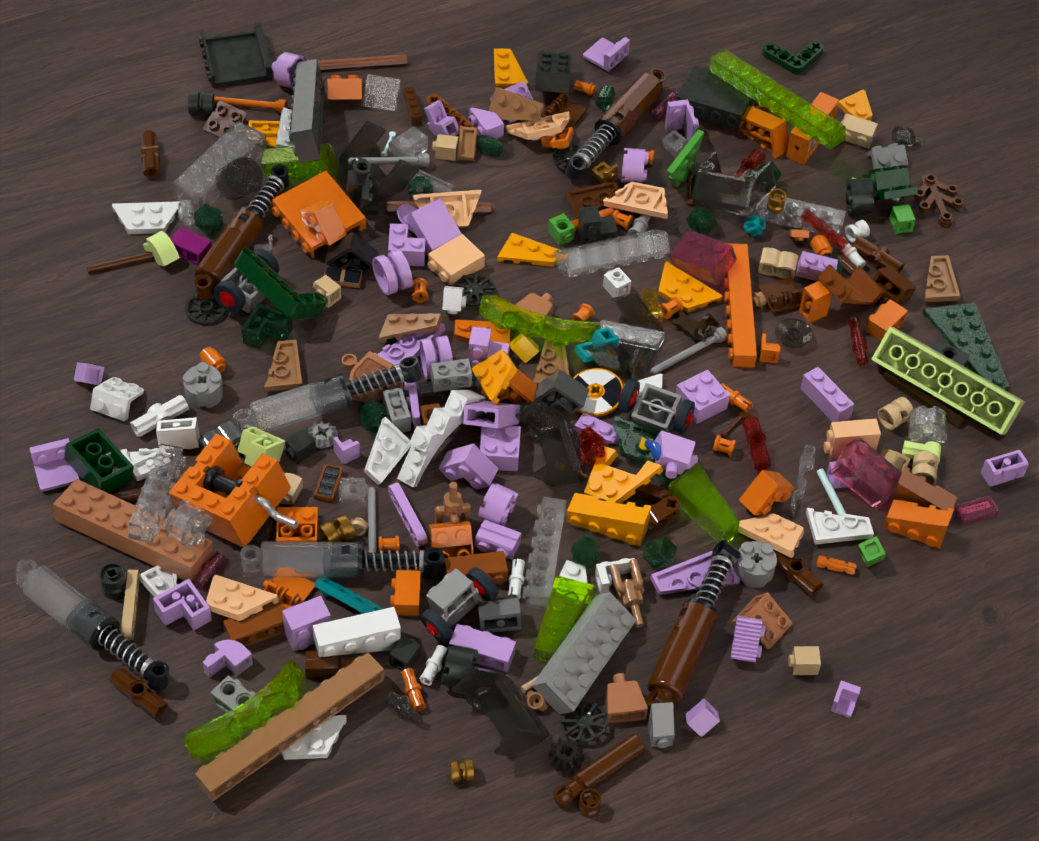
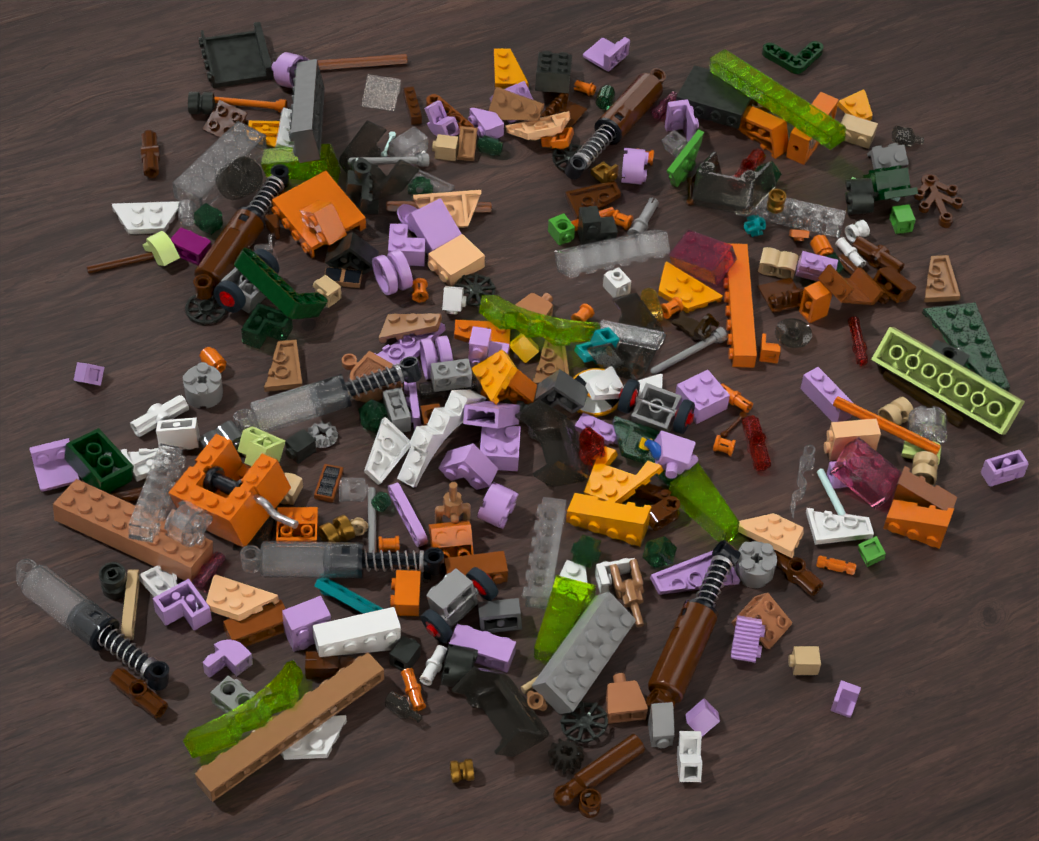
(114, 398): white bracket -> none
(273, 225): none -> reddish brown slope
(290, 590): orange hinge -> none
(344, 88): orange slope -> none
(347, 450): lavender panel -> none
(377, 505): none -> clear green bush
(497, 538): lavender brick -> none
(516, 579): white pin -> none
(526, 250): light orange wing -> none
(605, 385): none -> white wing
(640, 199): light nougat wing -> none
(689, 757): none -> white brick
(701, 220): clear green brick -> none
(758, 300): medium nougat plate -> none
(764, 491): orange brick -> none
(819, 224): clear red pin -> none
(887, 316): orange brick -> none
(887, 425): none -> orange axle
(895, 458): tan panel -> none
(976, 509): clear pink tile -> none

